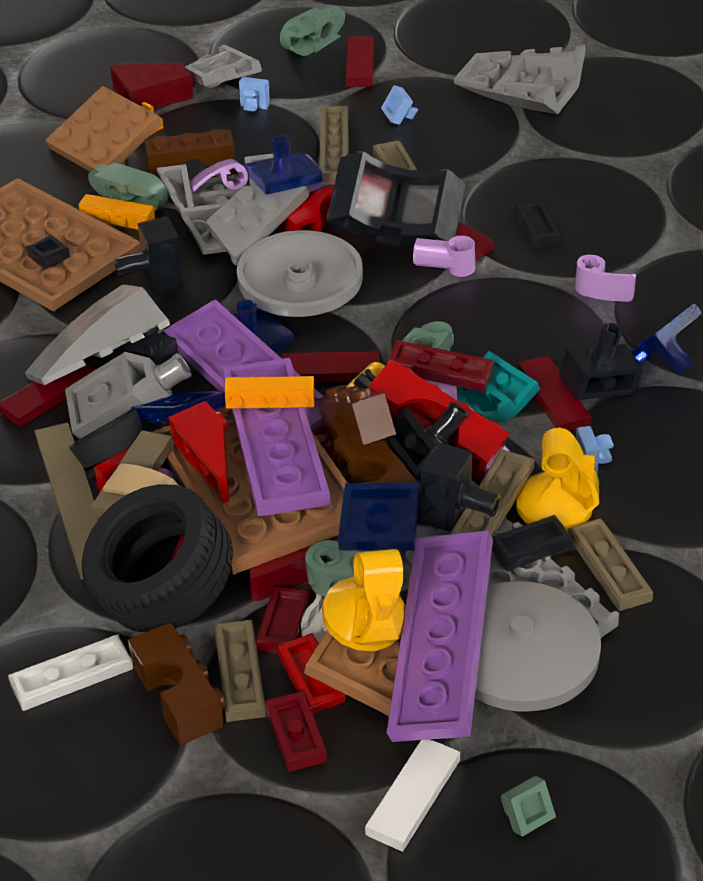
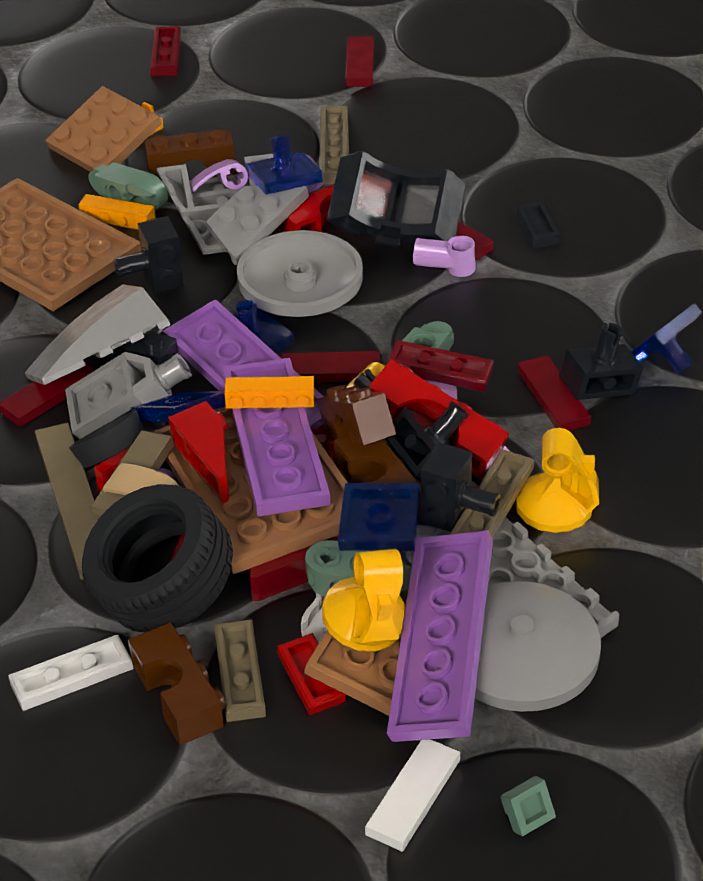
(48, 252): black tile -> none
(153, 83): dark red slope -> none
(165, 51): none -> dark red tile
(223, 67): light grey wing -> none
(254, 93): light blue tile -> none
(282, 618): dark red tile -> none
(295, 731): dark red plate -> none
(312, 30): sand green piece -> none
(393, 154): dark tan tile -> none
(398, 105): light blue tile -> none
(505, 393): teal slope -> none
(525, 80): light grey wedge -> none
(531, 542): black tile -> none
(595, 445): light blue tile -> none
(596, 283): lavender panel -> none
(610, 565): dark tan tile -> none

